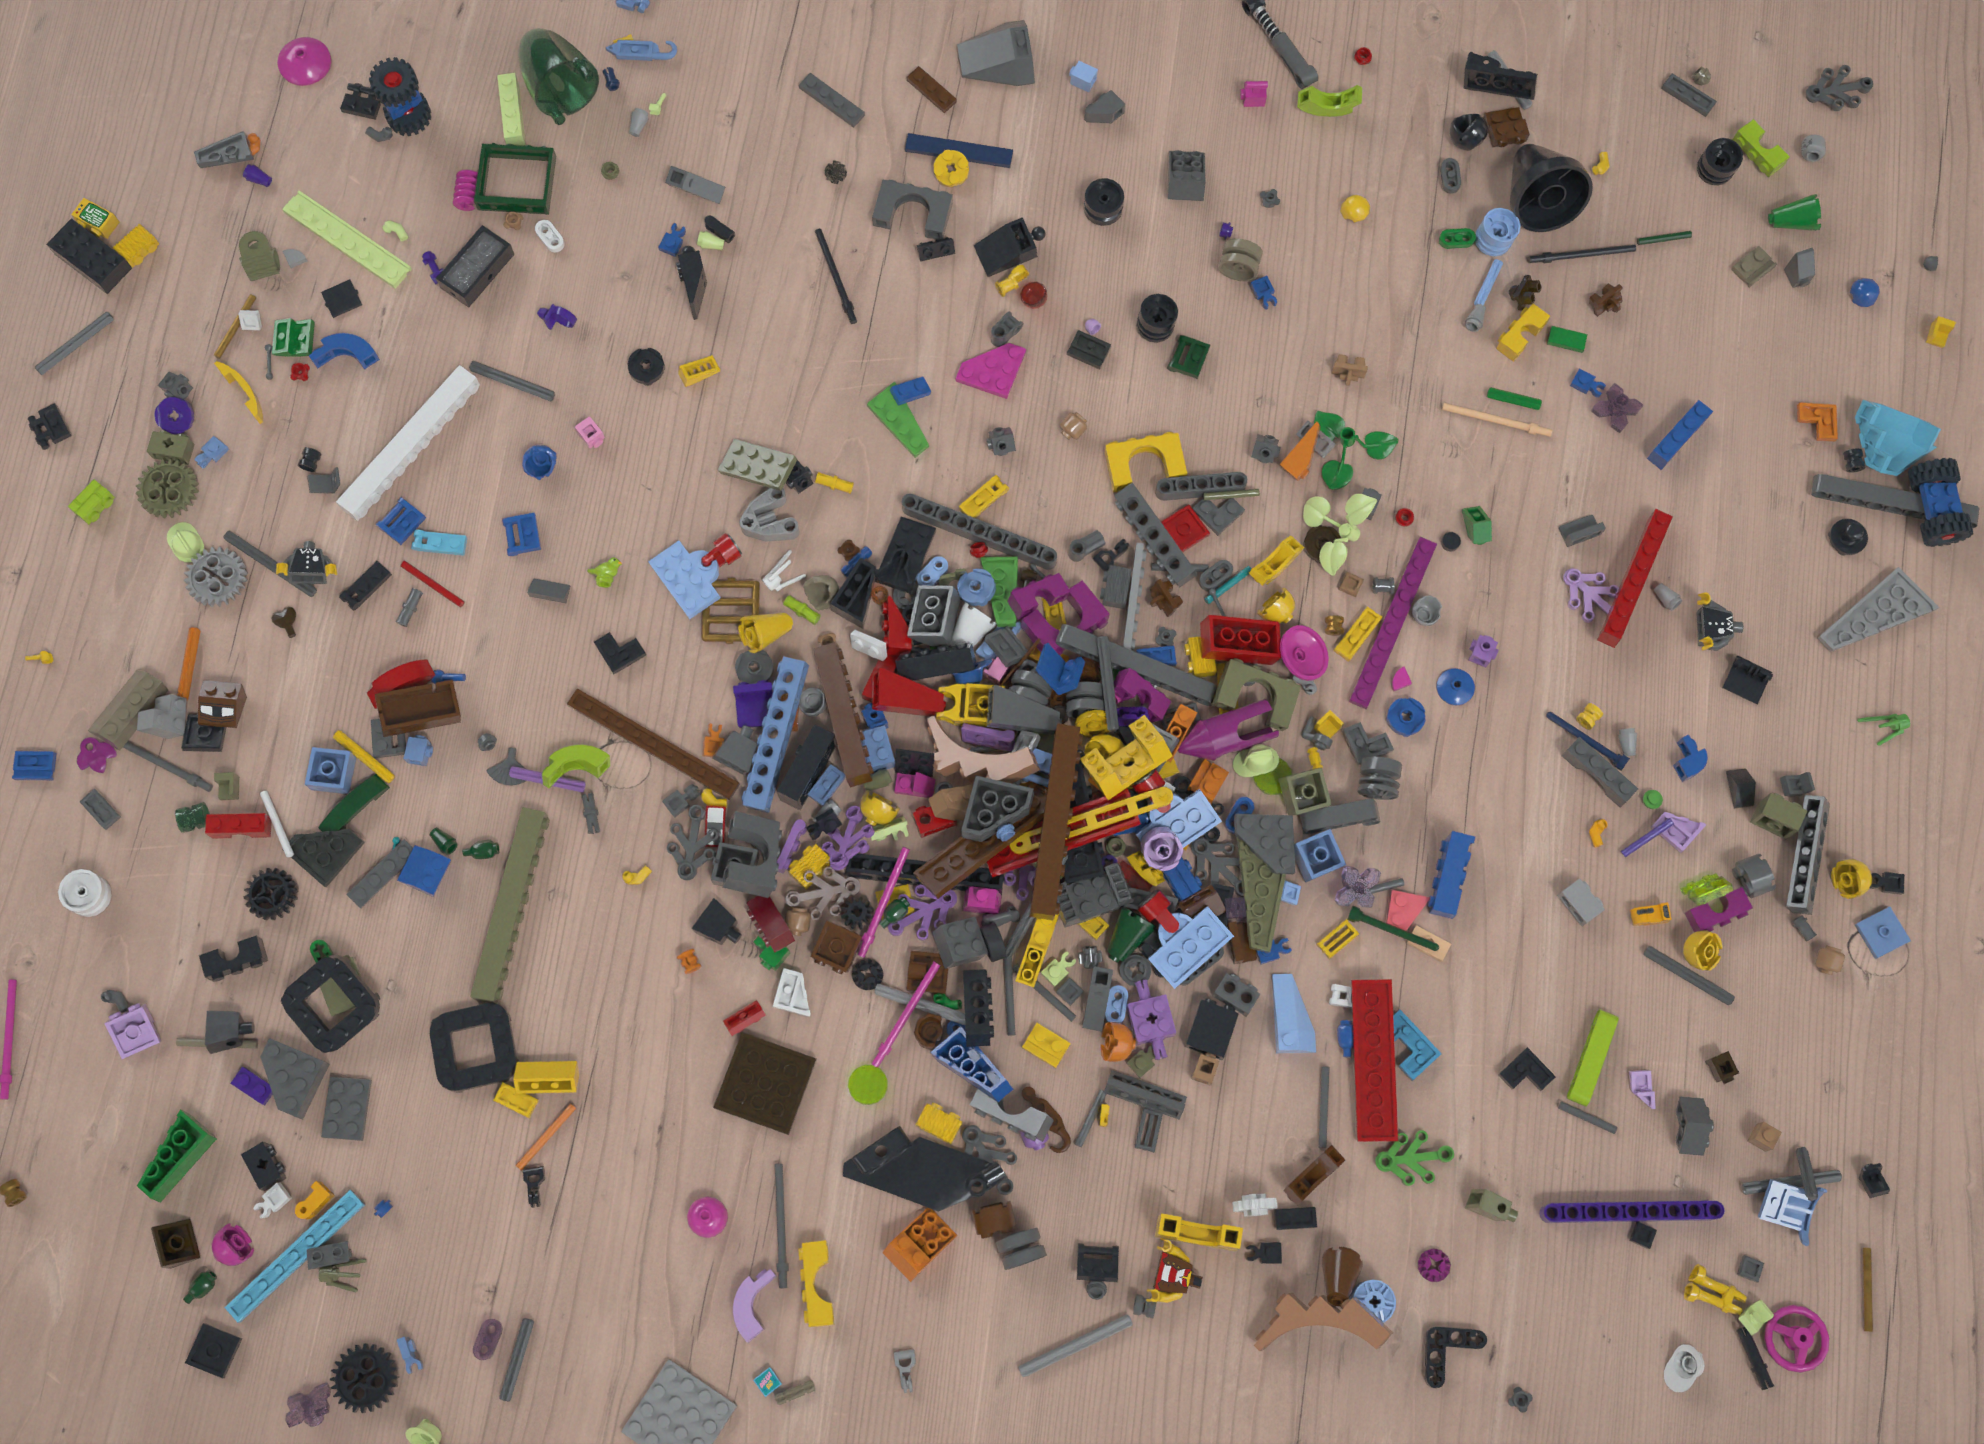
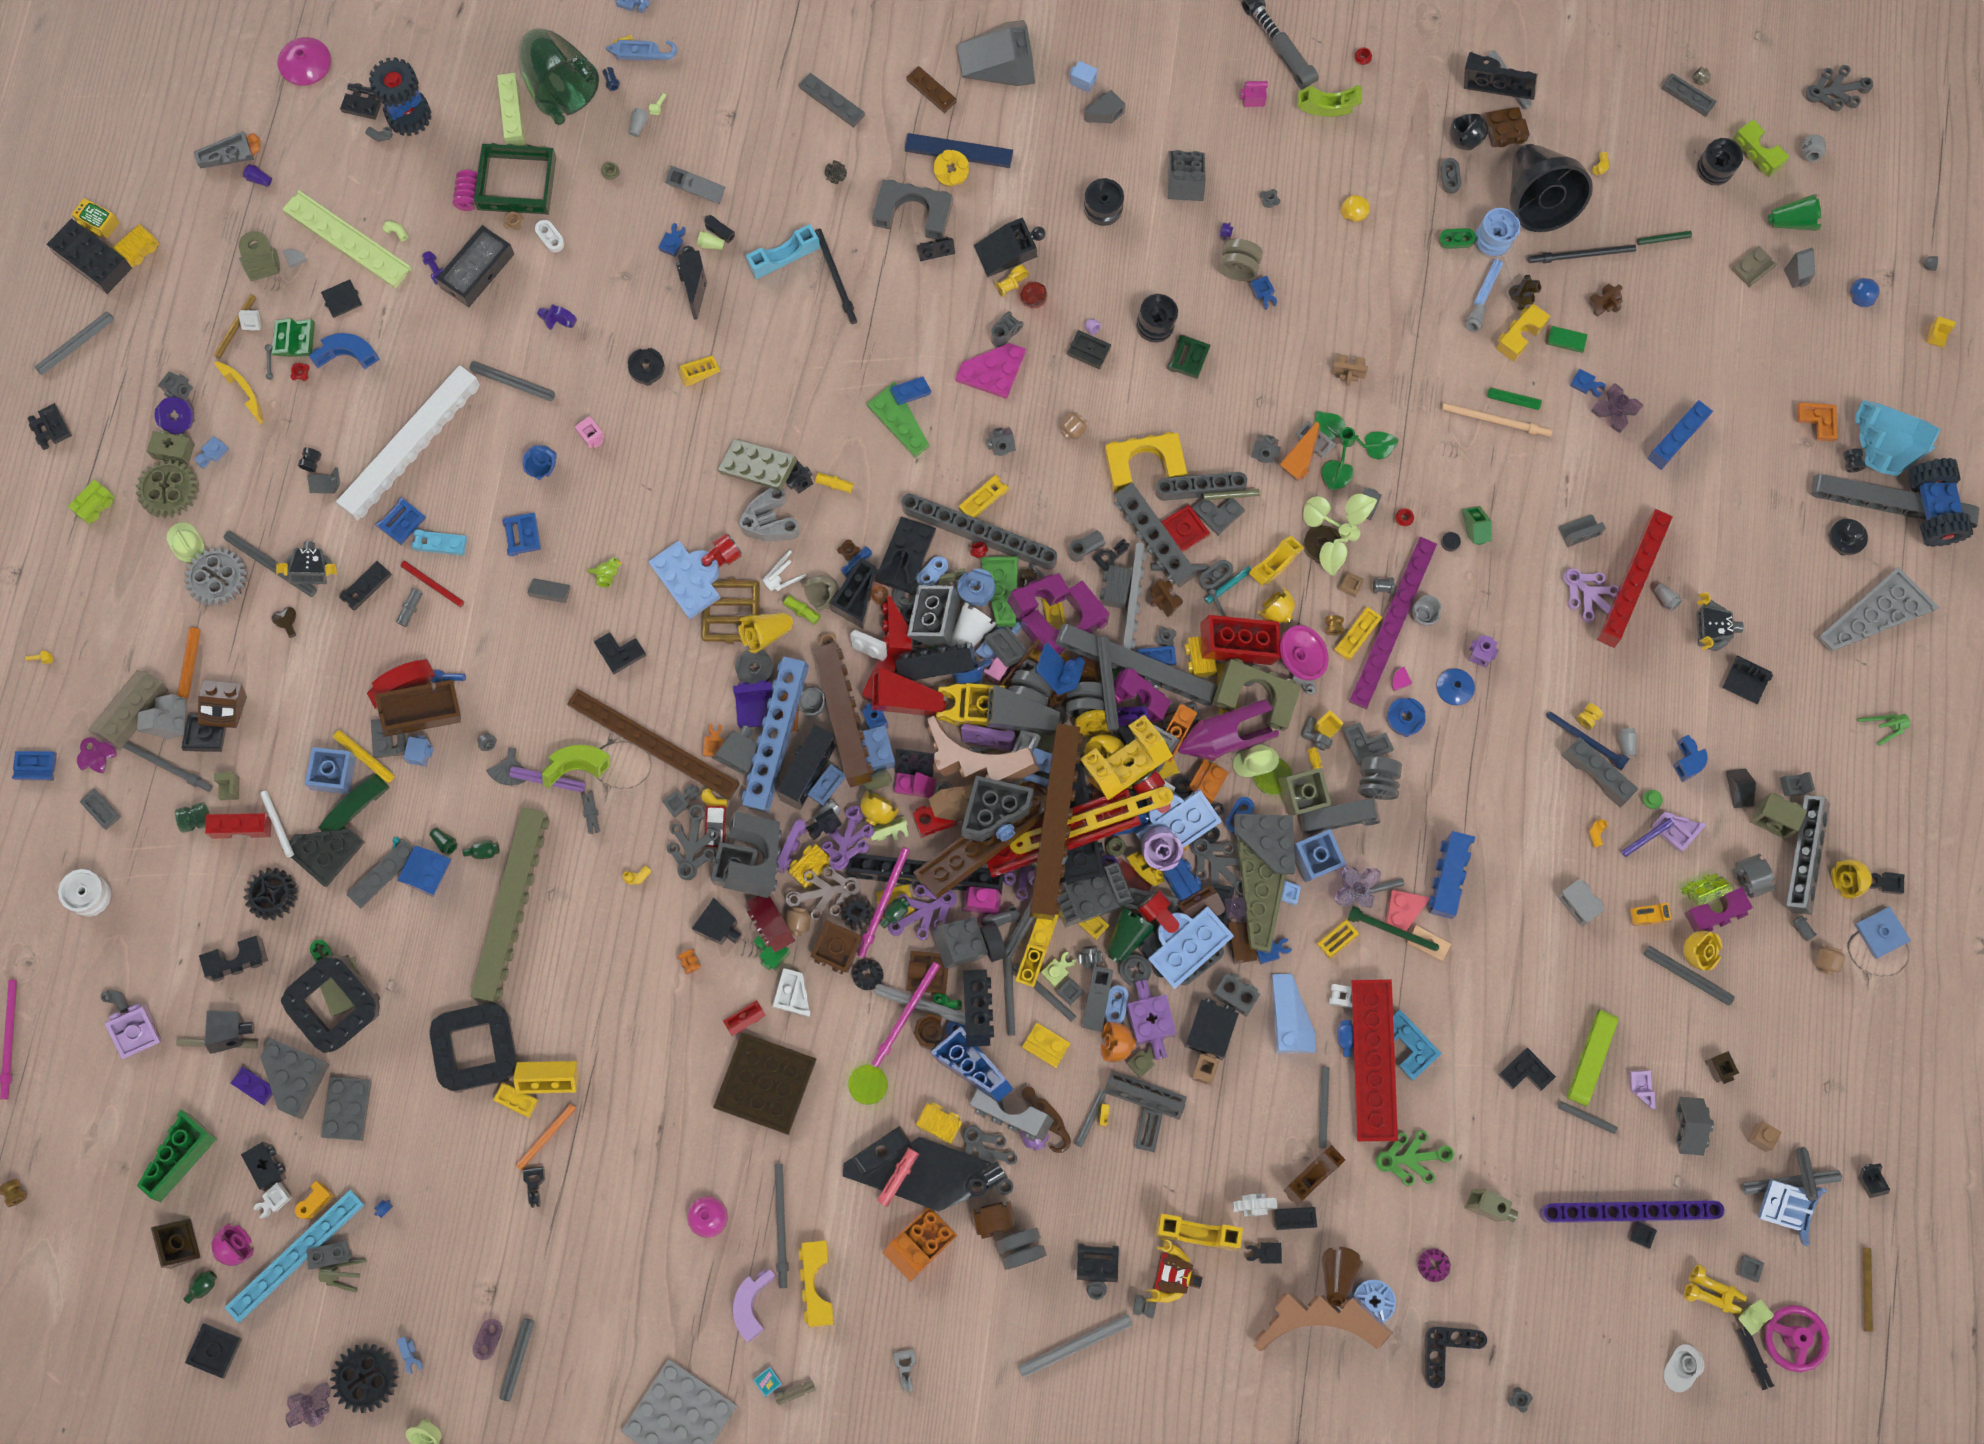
(768, 260): none -> medium azure arch
(903, 1168): none -> coral pin

